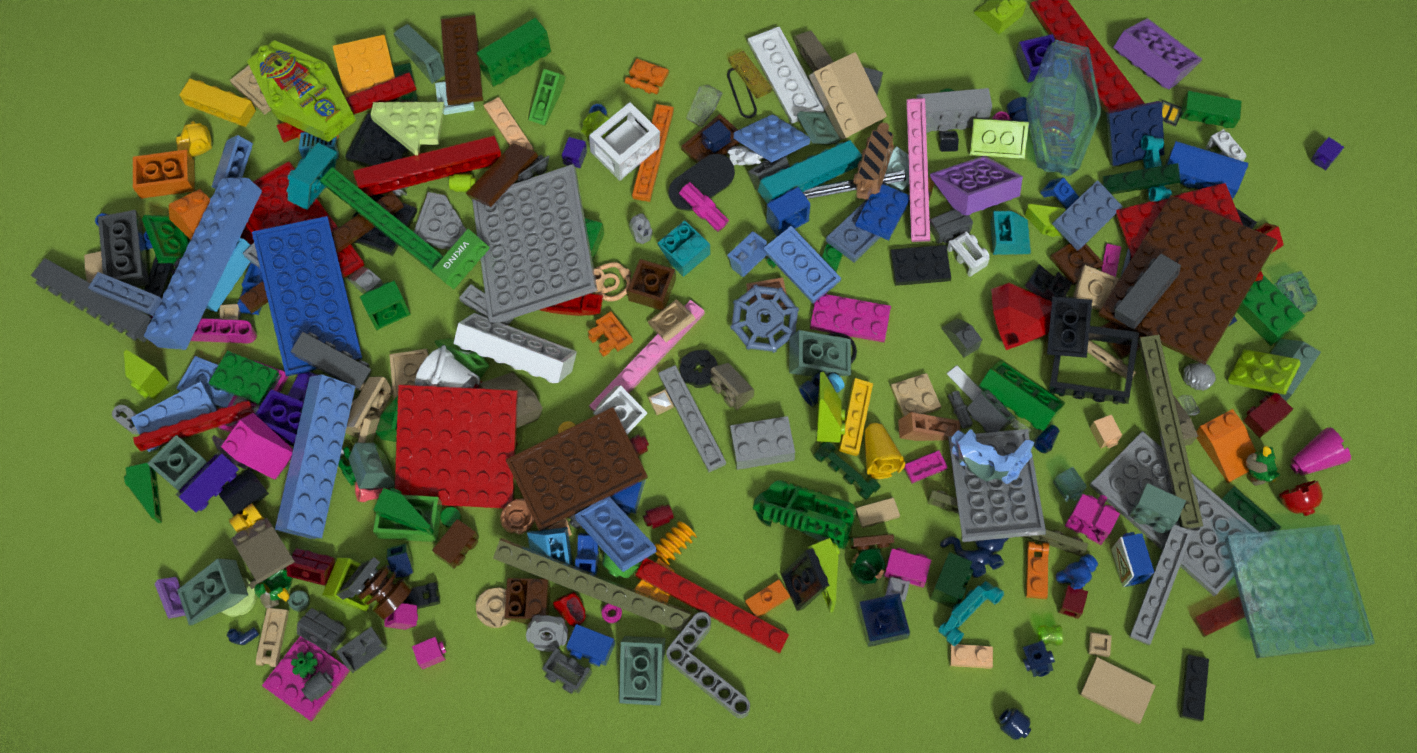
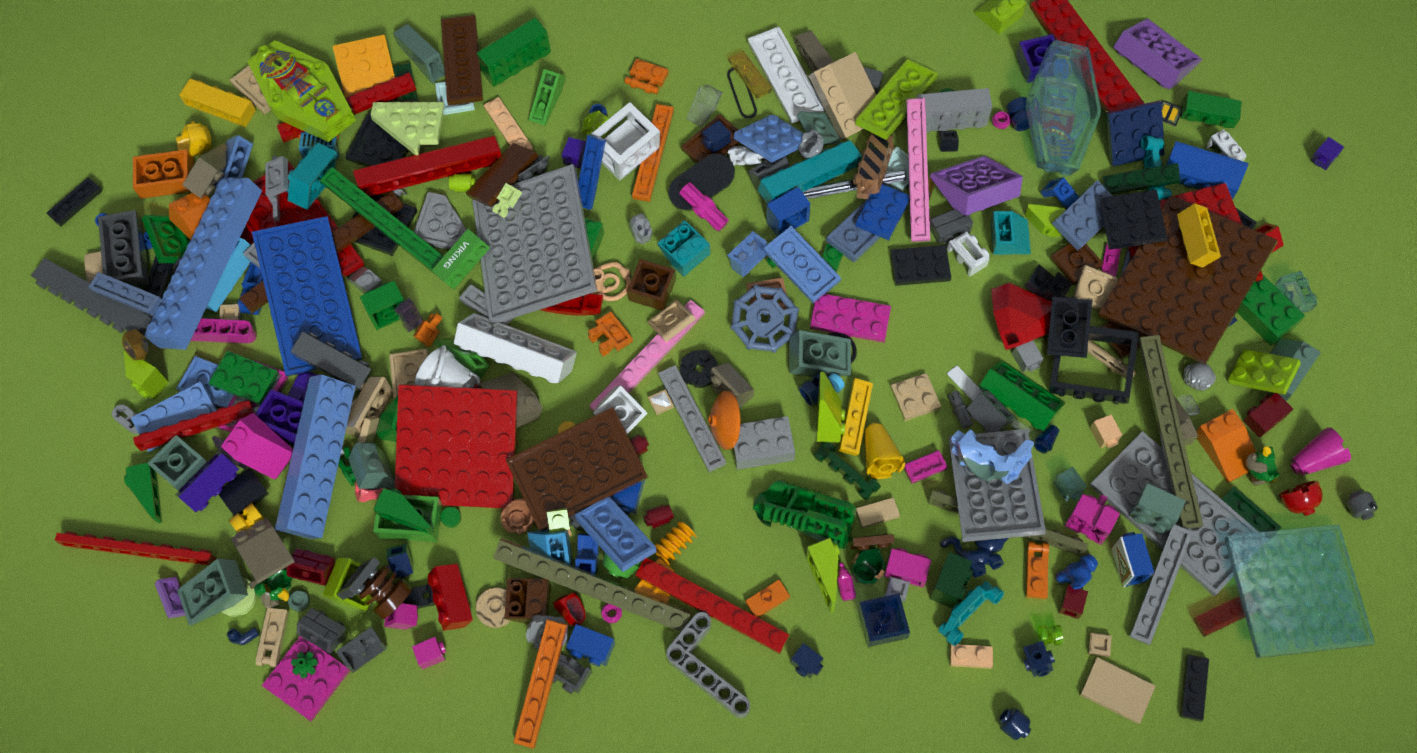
(74, 201): none -> black plate
(129, 547): none -> red plate
(135, 344): none -> pearl gold rock
(206, 172): none -> dark tan slope
(276, 182): none -> light grey plate
(317, 686): dark grey brick -> none
(408, 314): none -> plate
(427, 330): none -> orange plate
(450, 597): none -> red brick
(456, 544): reddish brown brick -> none
(507, 197): none -> yellowish green plate
(540, 683): none -> orange plate
(558, 520): none -> plate
(590, 169): none -> blue tile
(641, 670): sand green slope -> none
(725, 420): none -> orange dish
(805, 579): black plate -> none
(807, 661): none -> dark blue brick
(811, 144): none -> light grey hair
(845, 584): none -> dark pink piece
(890, 104): none -> lime plate
(926, 427): nougat slope -> none
(963, 336): dark grey slope -> none
(999, 138): lime tile -> none
(1027, 356): none -> light grey brick
(1133, 219): none -> black plate
(1146, 291): dark grey brick -> none
(1198, 235): none -> yellow brick
(1361, 504): none -> dark grey head

